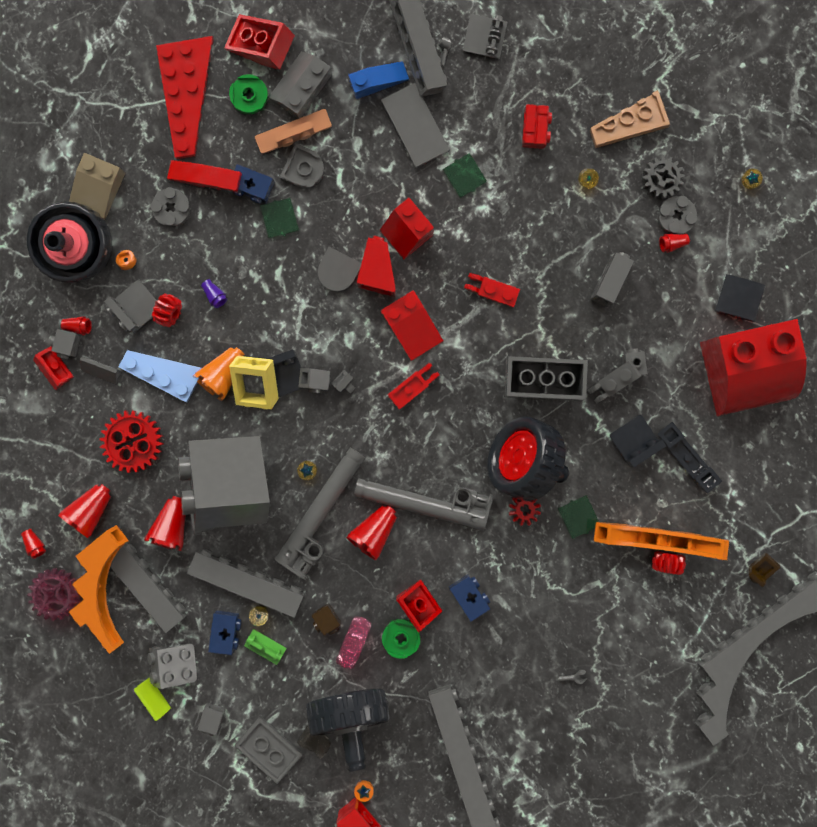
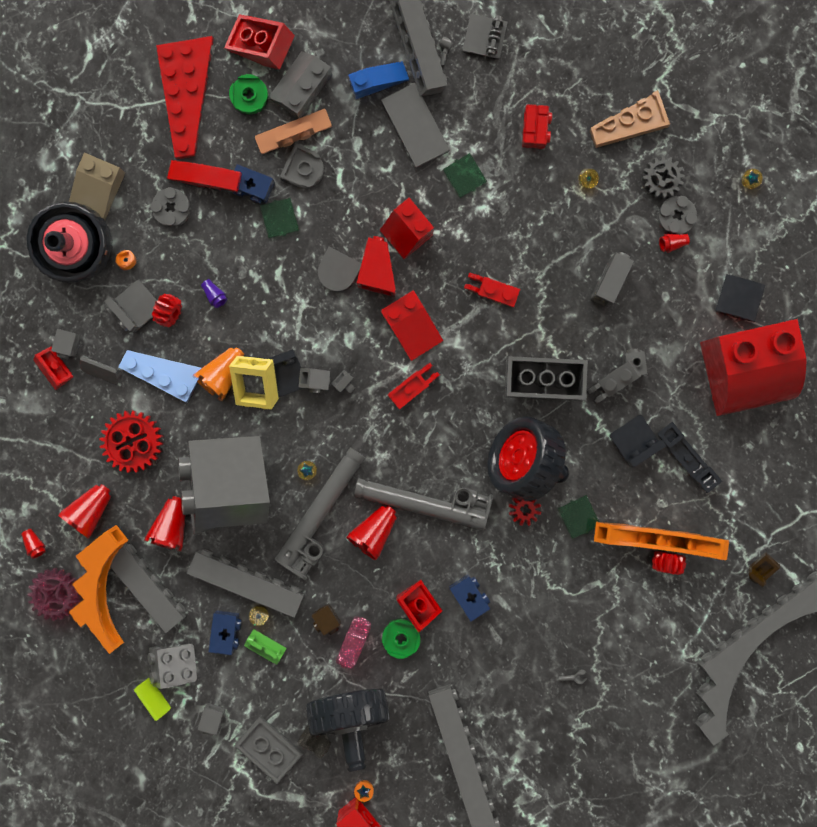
(77, 325): red cone -> none

